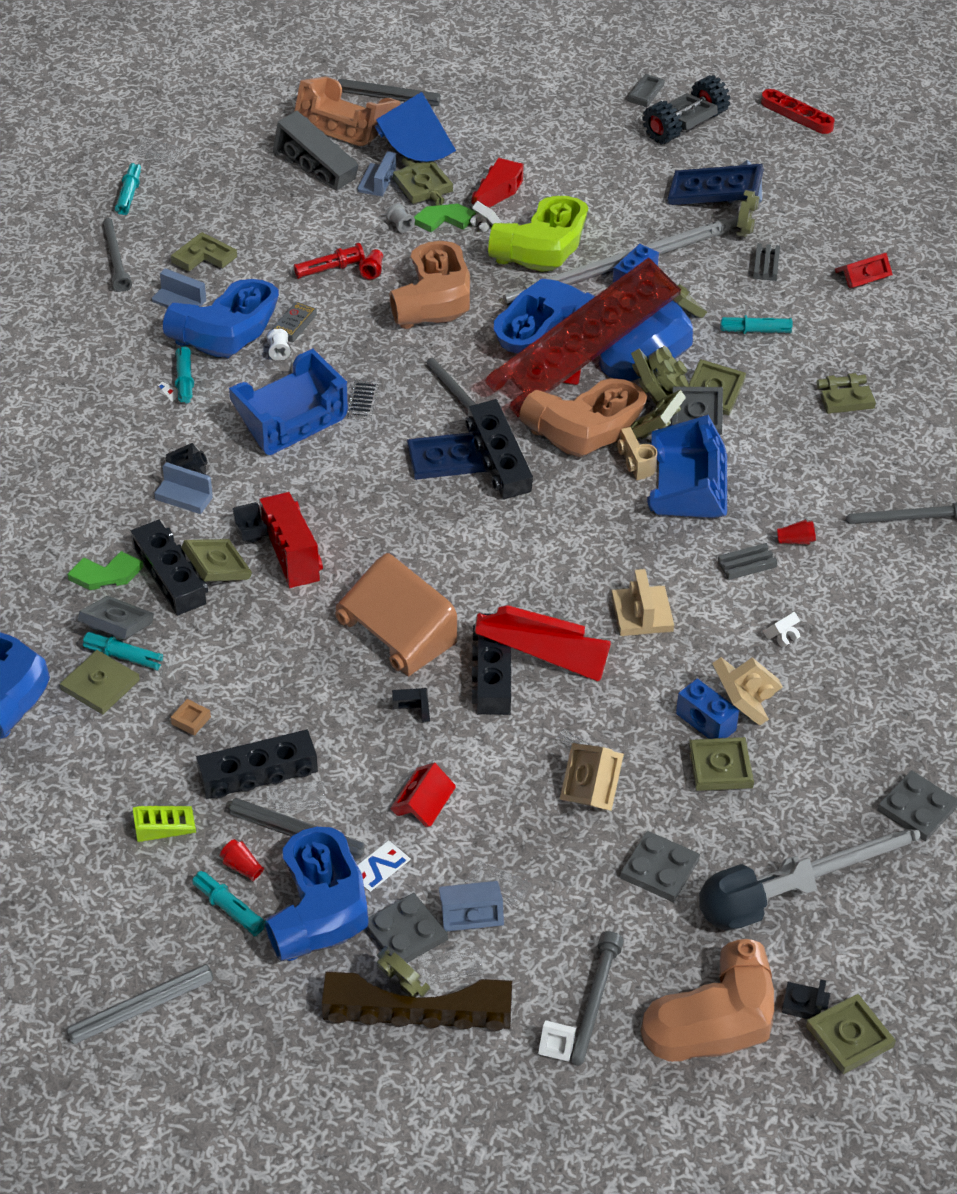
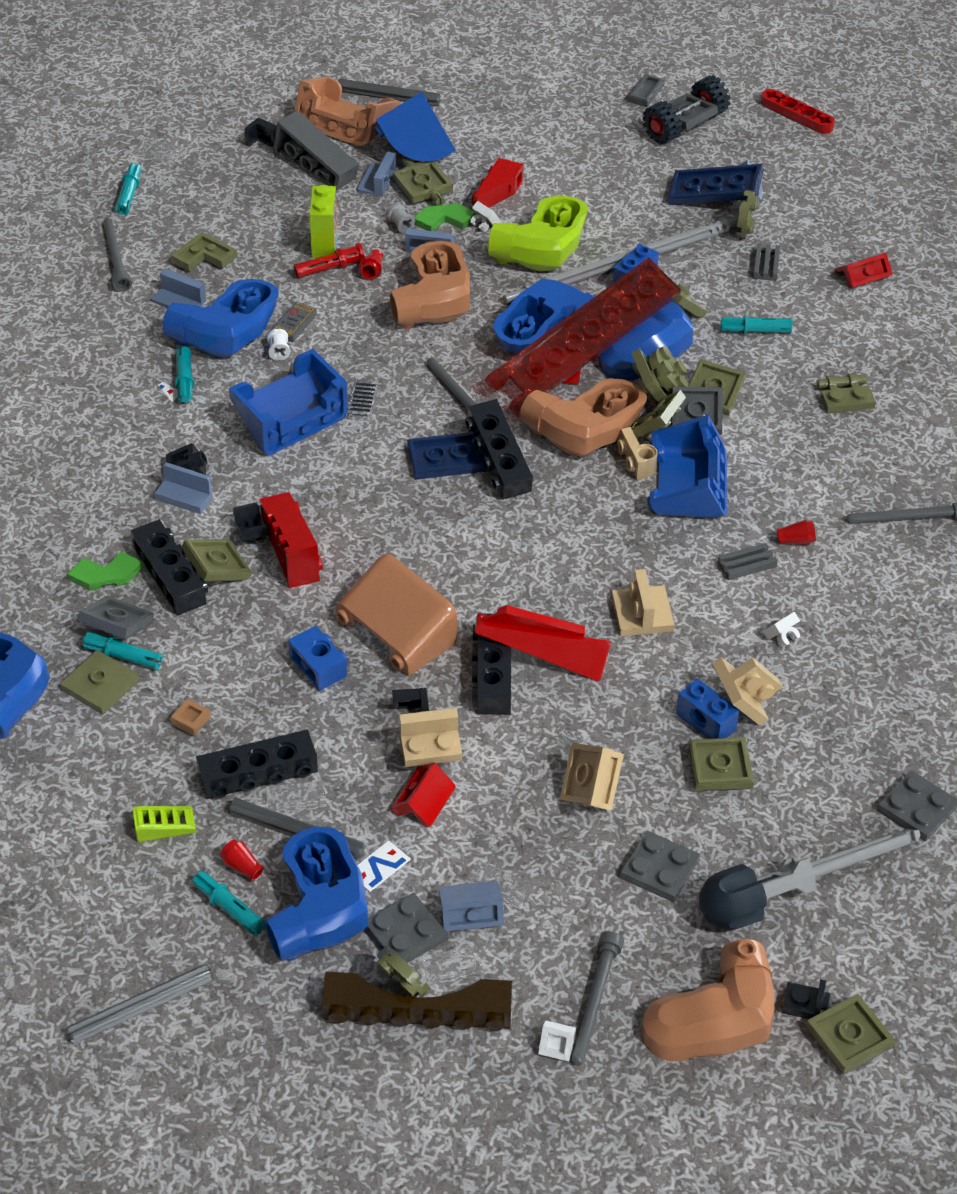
(260, 131): none -> black bracket
(318, 658): none -> blue brick
(323, 220): none -> lime brick
(415, 237): none -> sand blue panel
(429, 737): none -> tan bracket

